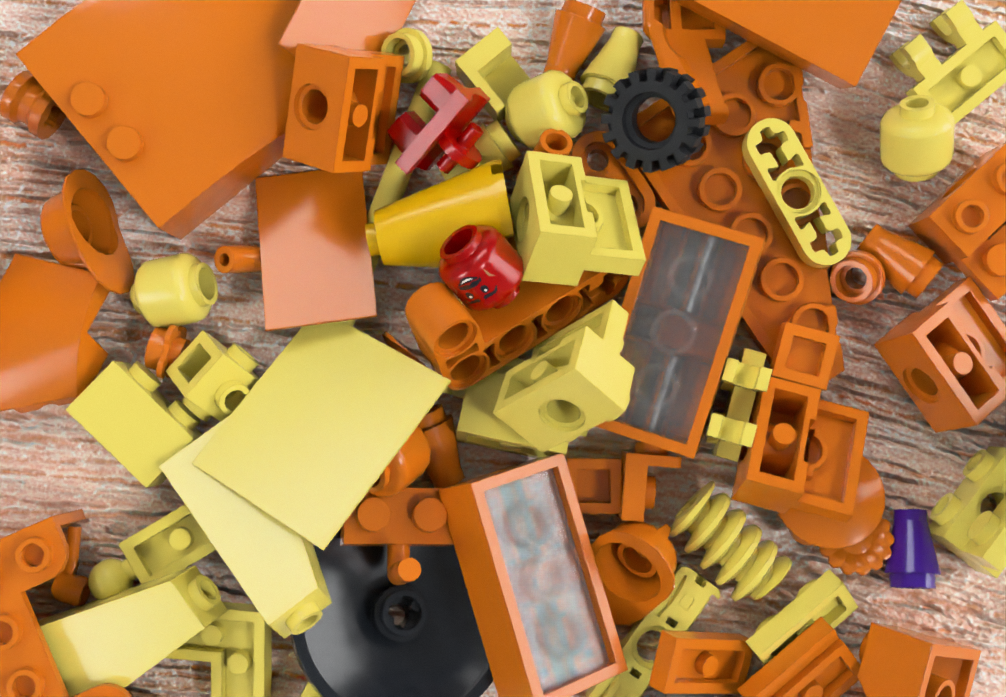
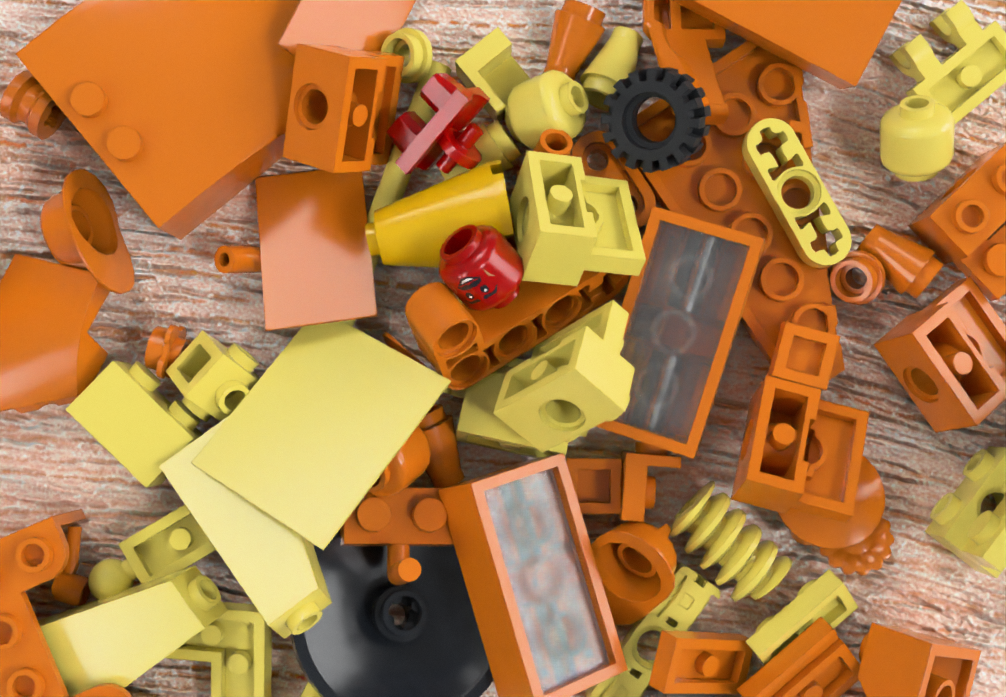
(174, 290): light yellow head -> none
(731, 428): light yellow plate -> none
(913, 552): dark purple cone -> none

